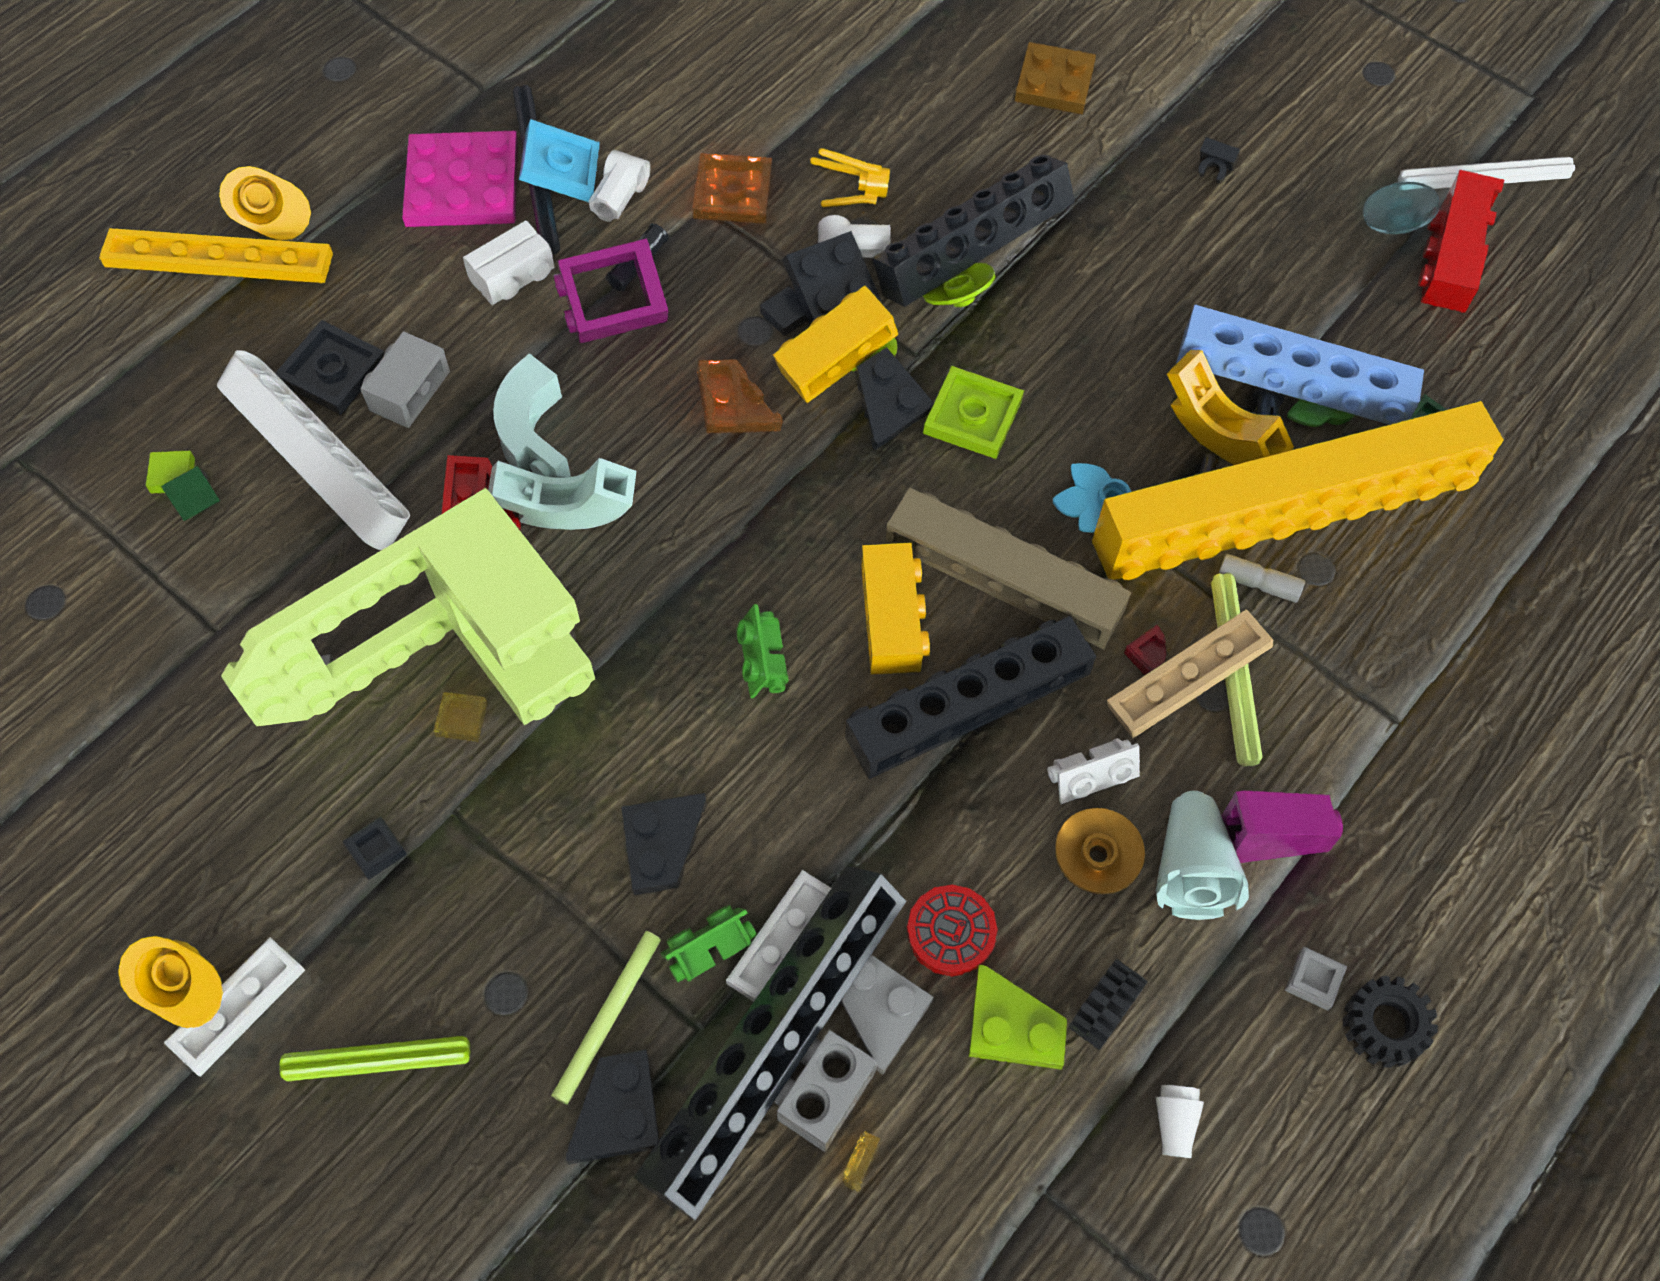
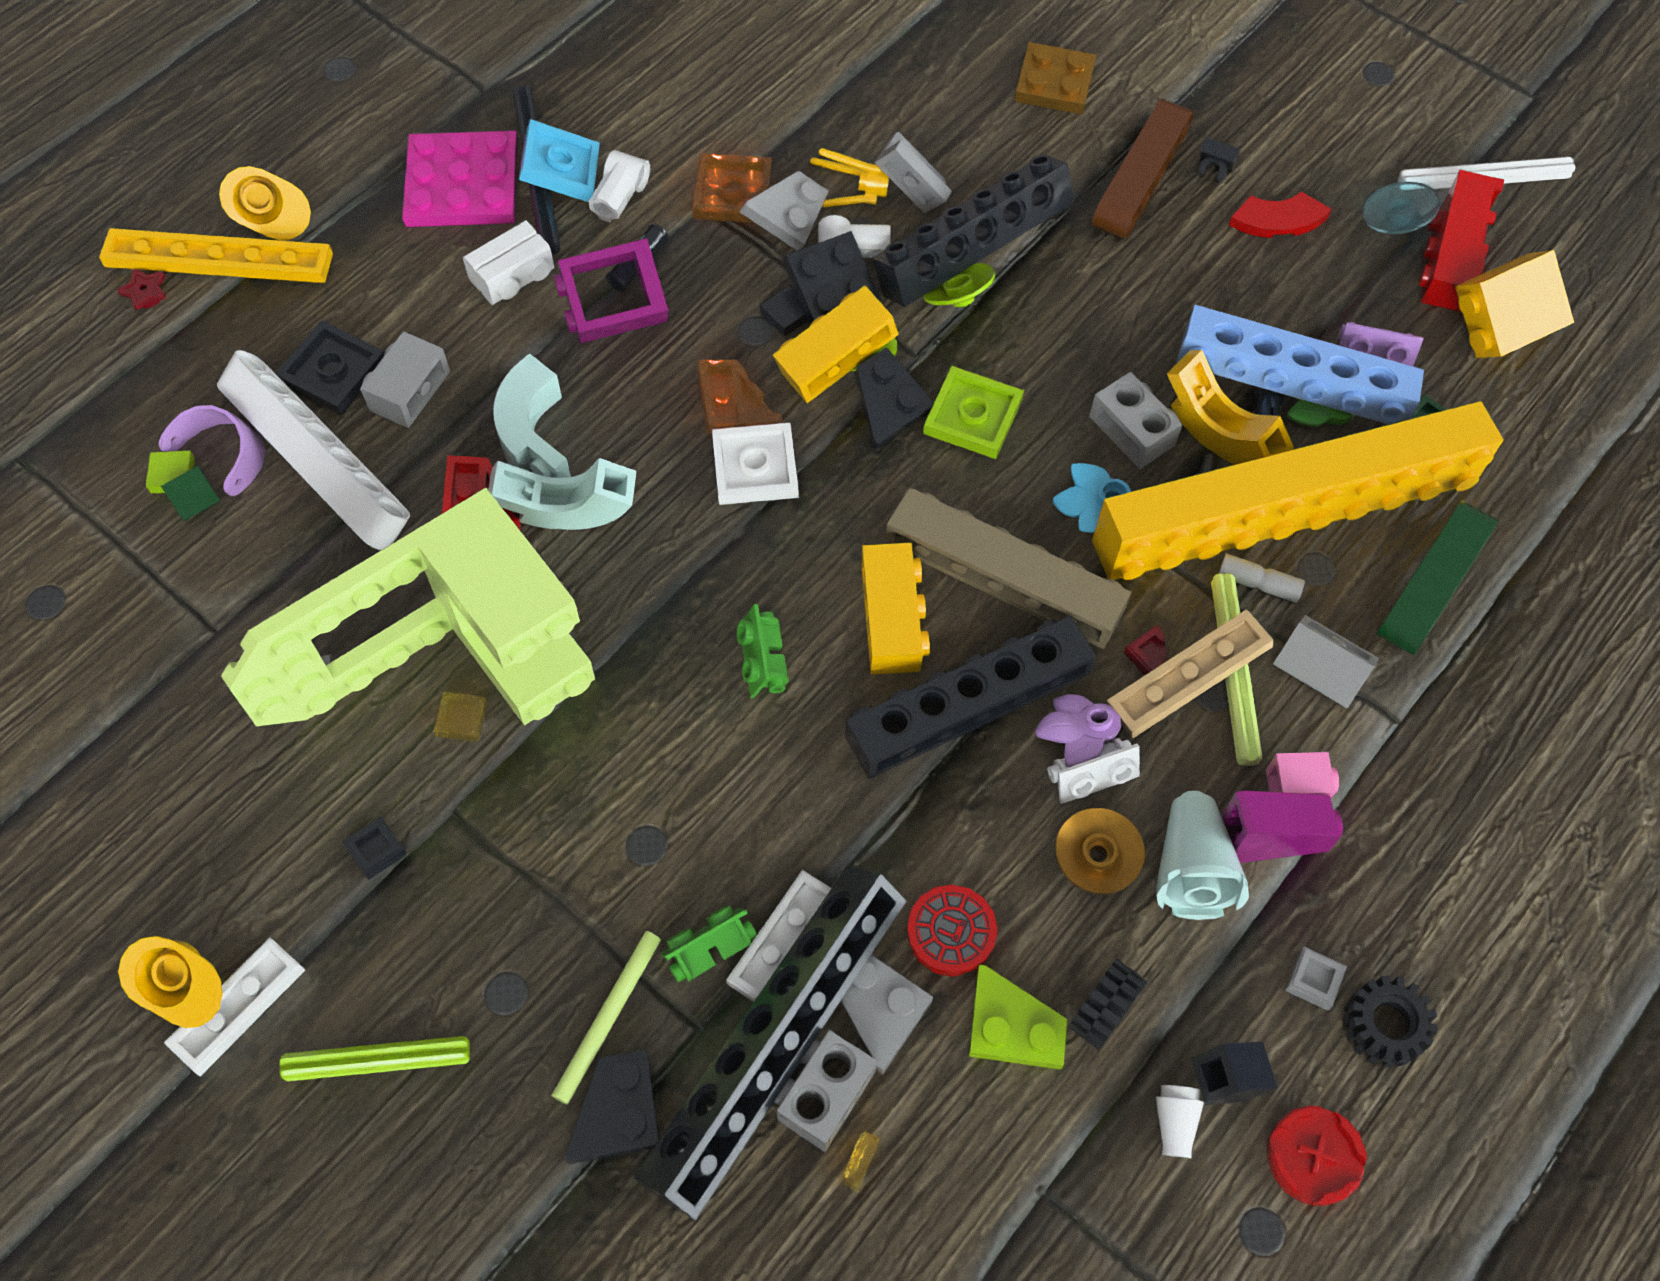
(143, 298): none -> dark red plate
(199, 418): none -> lavender piece
(660, 839): black wing -> none
(755, 463): none -> white plate
(788, 208): none -> light grey wing
(913, 173): none -> light grey panel
(1076, 728): none -> lavender plate
(1130, 424): none -> light grey brick
(1142, 168): none -> reddish brown beam
(1234, 1073): none -> black brick
(1282, 217): none -> red tile
(1302, 774): none -> bright pink brick
(1316, 1156): none -> red tile
(1326, 661): none -> light grey panel
(1381, 342): none -> lavender hinge
(1437, 577): none -> dark green beam
(1514, 304): none -> yellow brick

